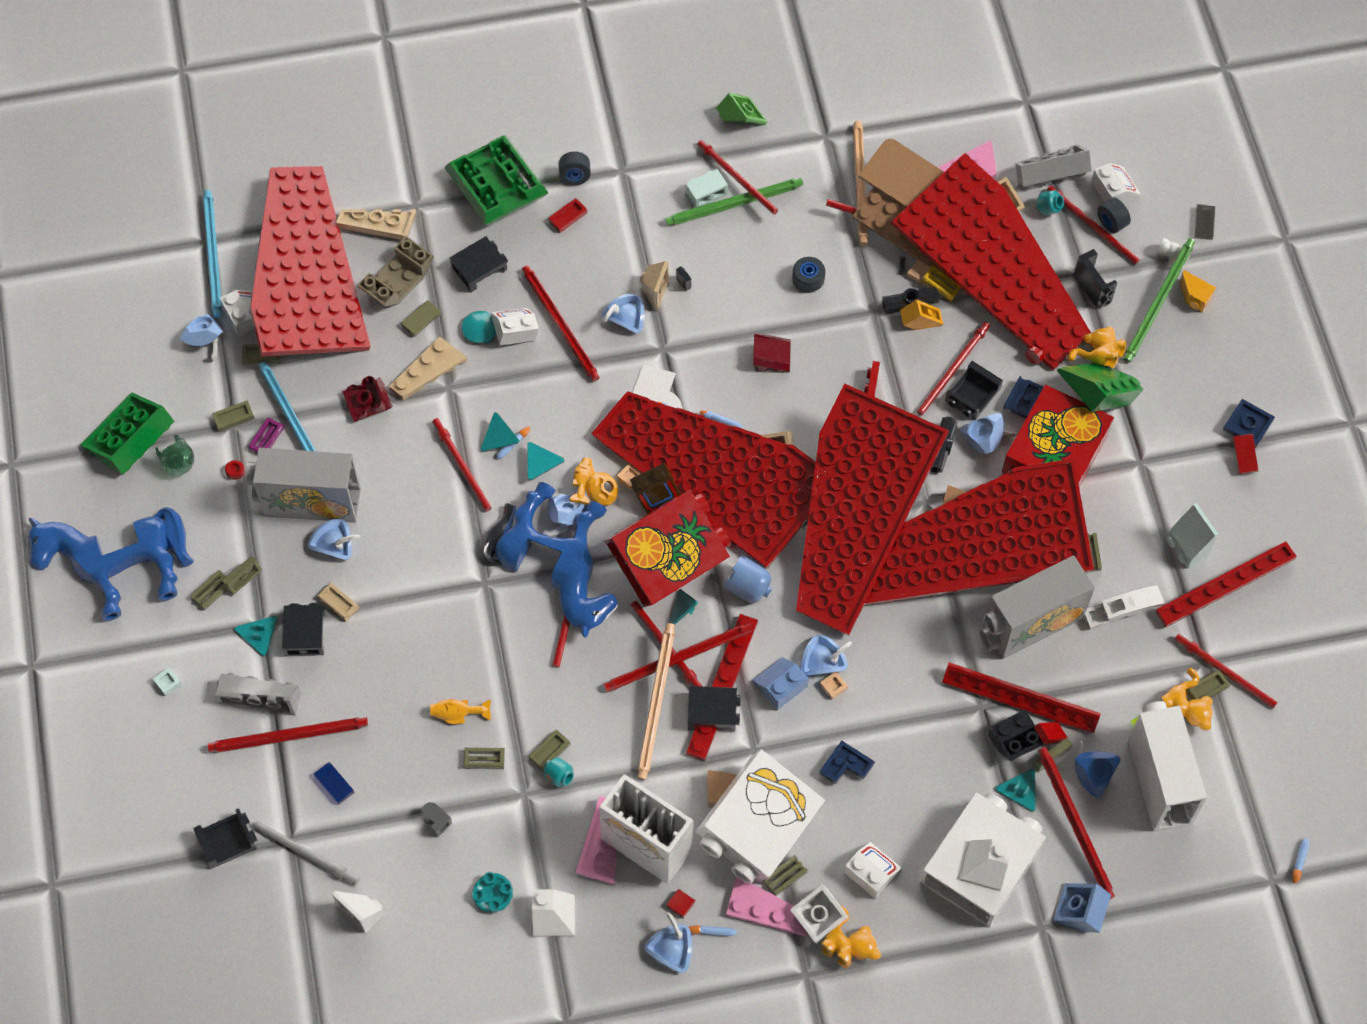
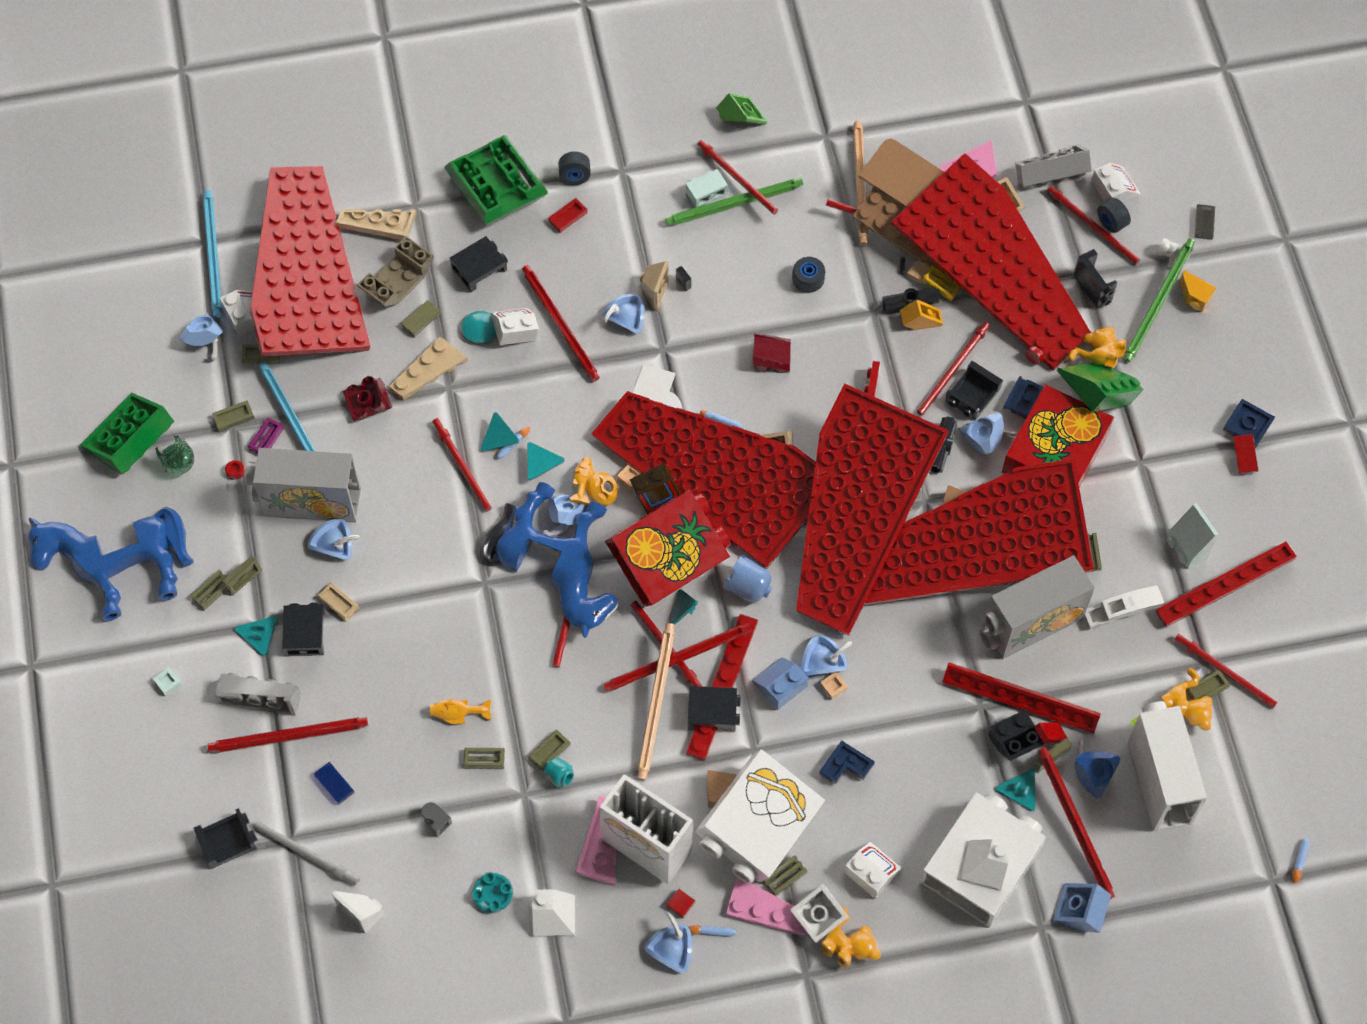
(1049, 202): teal head -> none

